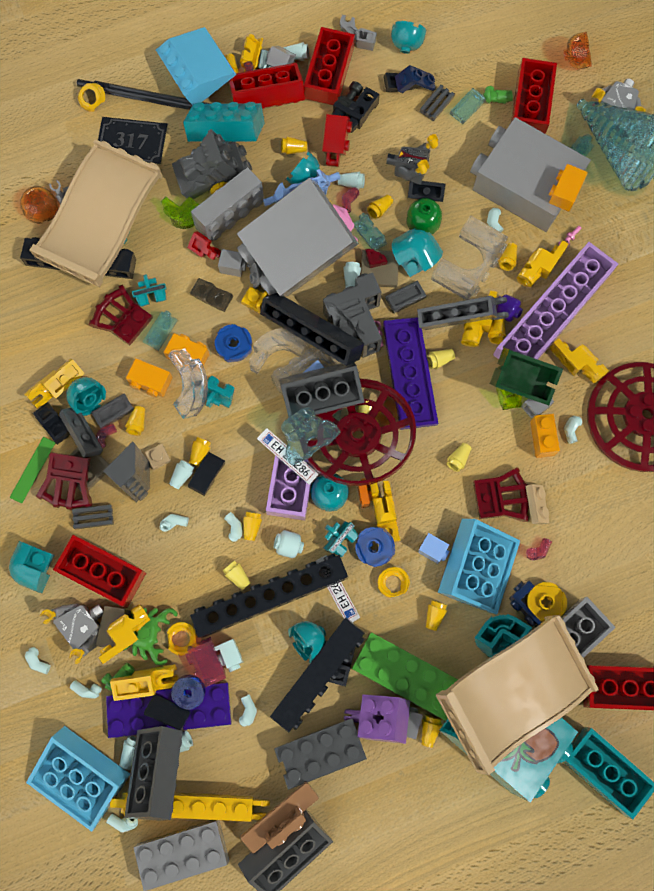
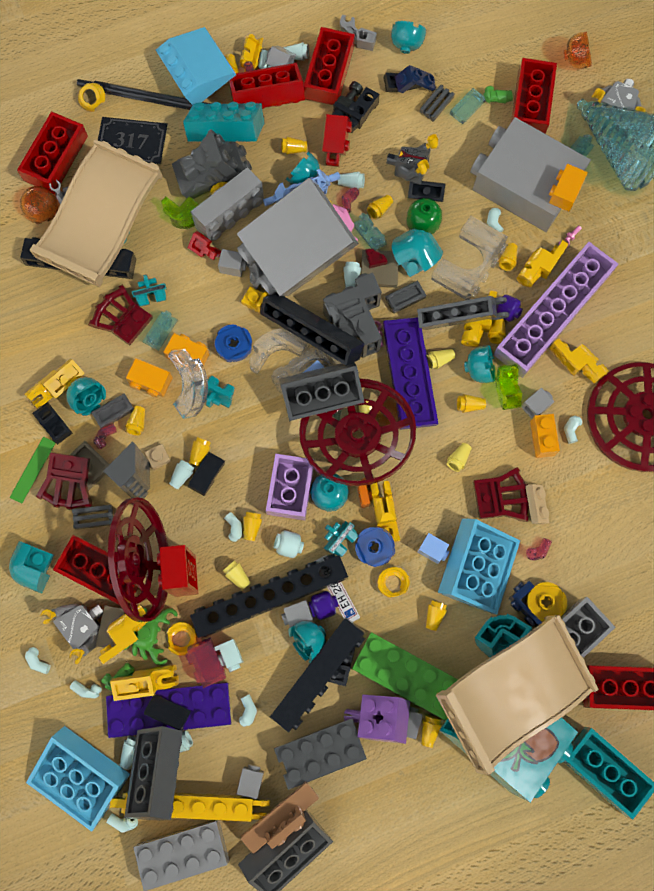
(52, 152): none -> red brick
(81, 433): dark grey plate -> none
(135, 559): none -> dark red dish
(173, 520): light aqua arm -> none
(178, 571): none -> red brick
(191, 683): clear blue piece -> none
(211, 295): clear smoke slope -> none
(250, 781): none -> light grey brick
(277, 447): white sticker -> none
(296, 613): none -> light grey brick
(304, 430): clear light blue piece -> none
(323, 605): none -> dark purple head
(470, 403): none -> yellow cone
(481, 365): none -> teal cylinder
(526, 376): dark green piece -> none

